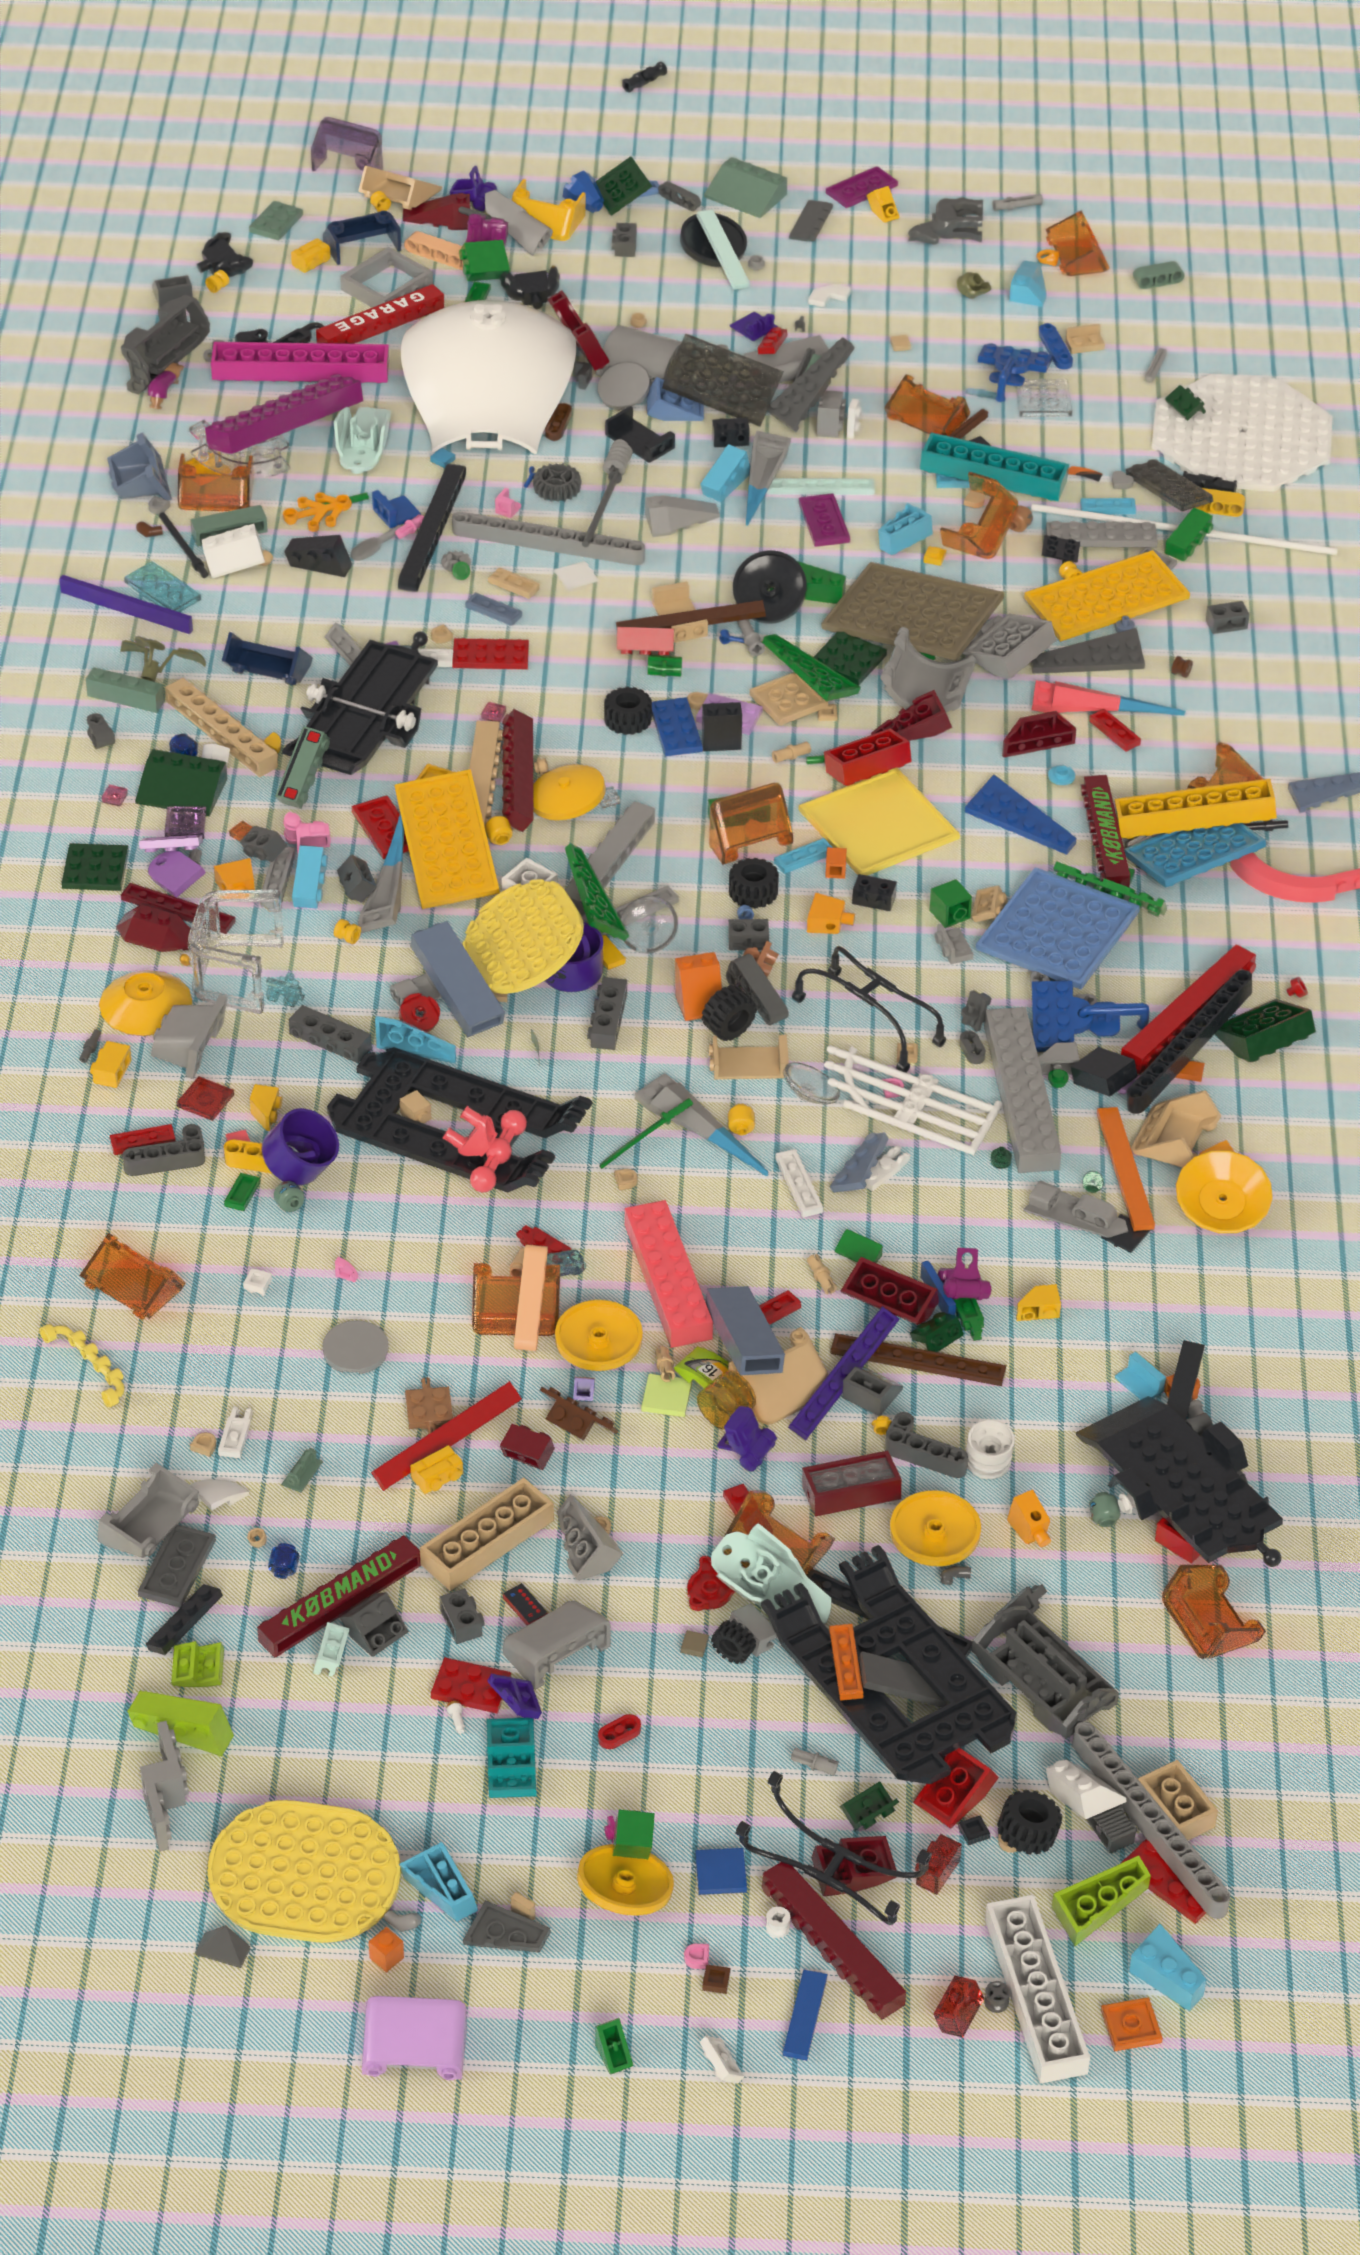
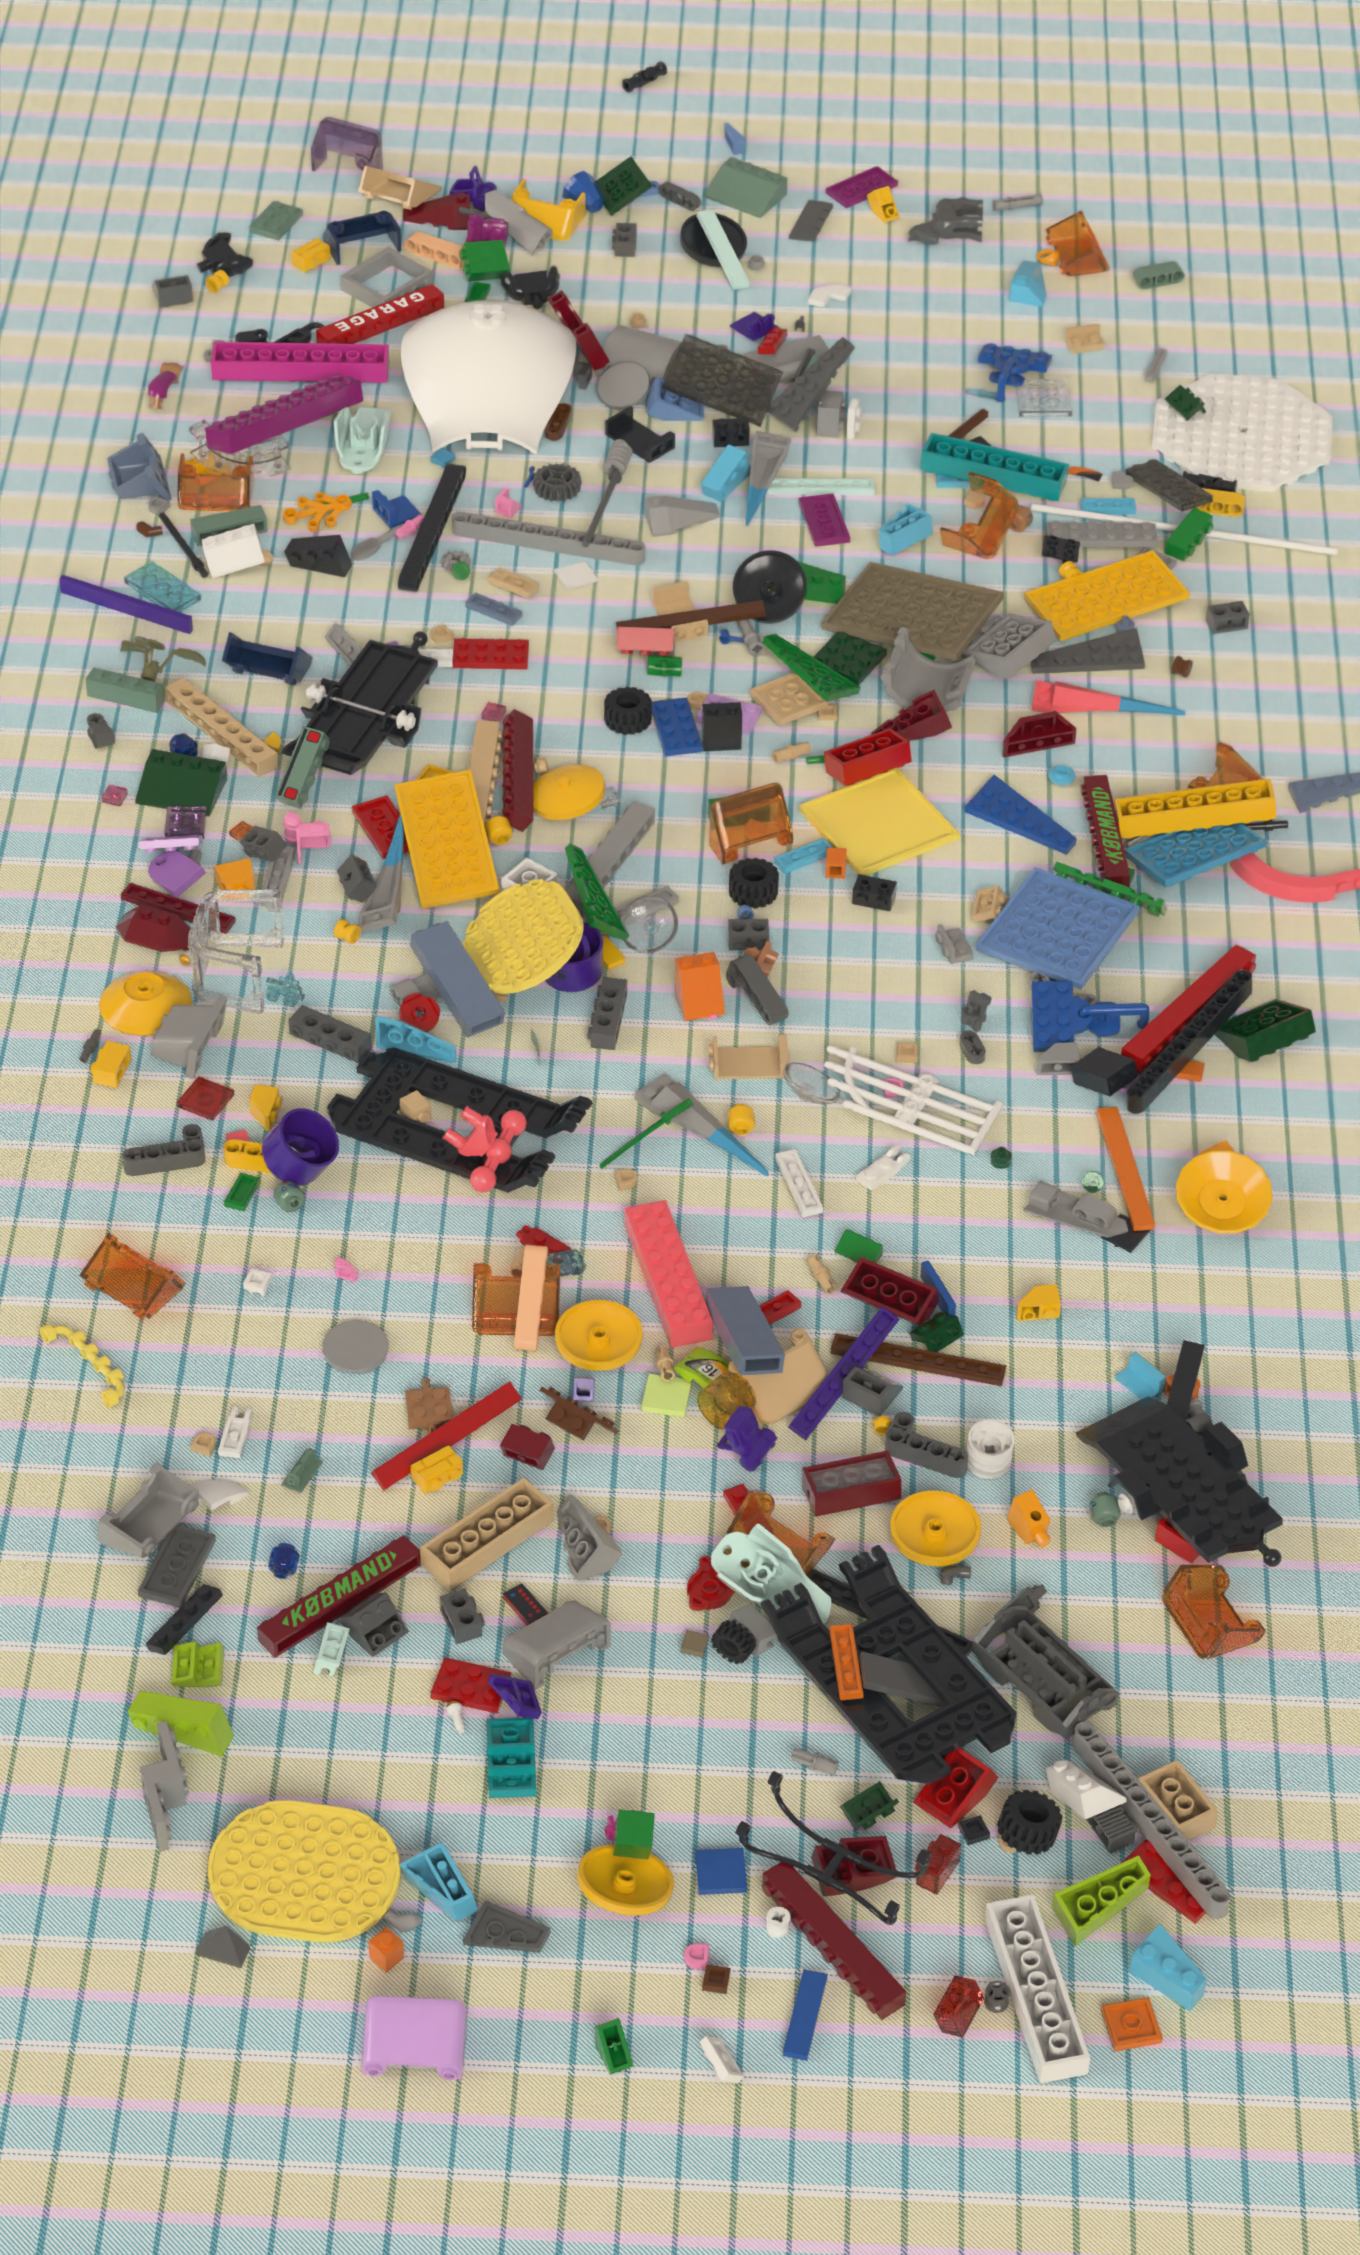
(95, 867): dark green plate -> none
(141, 1137): red plate -> none
(165, 342): dark grey piece -> none
(257, 1532): tan hinge -> none
(309, 877): medium azure wedge -> none
(380, 201): yellow wheel -> none
(522, 1906): tan tile -> none
(618, 1731): red plate -> none
(729, 1013): black tyre -> none
(734, 139): none -> medium blue slope
(828, 915): light orange torso -> none
(833, 973): black bar -> none
(858, 1167): sand blue wing -> none
(900, 343): tan tile -> none
(925, 409): clear orange windscreen -> none
(934, 556): yellow plate -> none
(950, 903): green head -> none
(963, 1281): magenta piece -> none
(970, 1316): green hinge -> none
(972, 285): olive head -> none
(1022, 1090): light grey brick -> none
(1055, 346): blue plate -> none
(1058, 1078): green plate -> none
(1115, 730): red plate -> none
(1175, 1127): tan windscreen -> none
(1298, 988): red tile -> none

